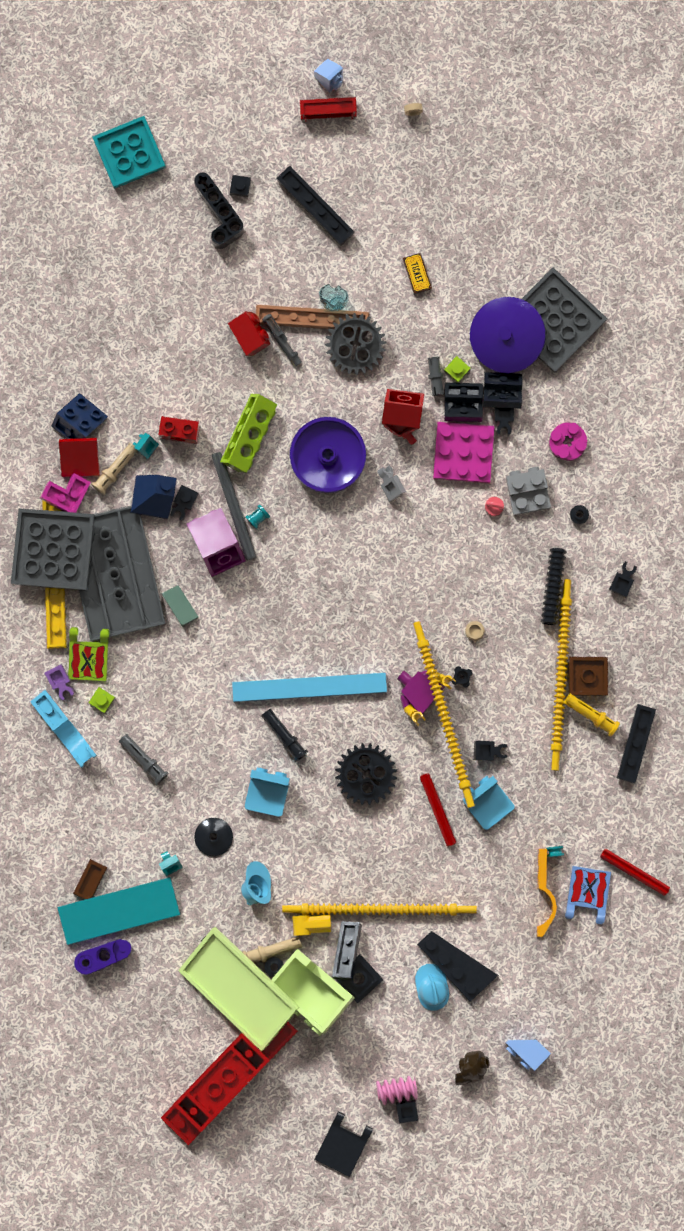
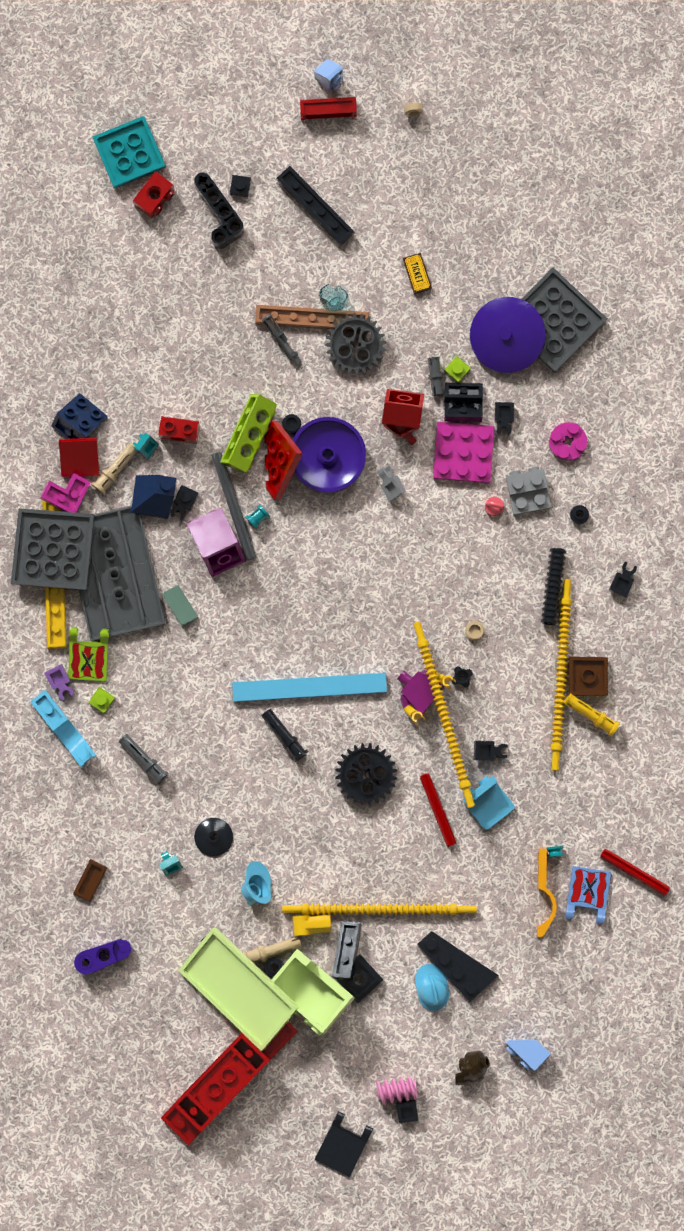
(118, 910): teal tile -> none
(155, 184): none -> red brick
(249, 333): red piece -> none
(267, 792): medium azure bracket -> none
(281, 459): none -> red plate
(291, 423): none -> black tile
(502, 390): black slope -> none
(636, 743): black plate -> none

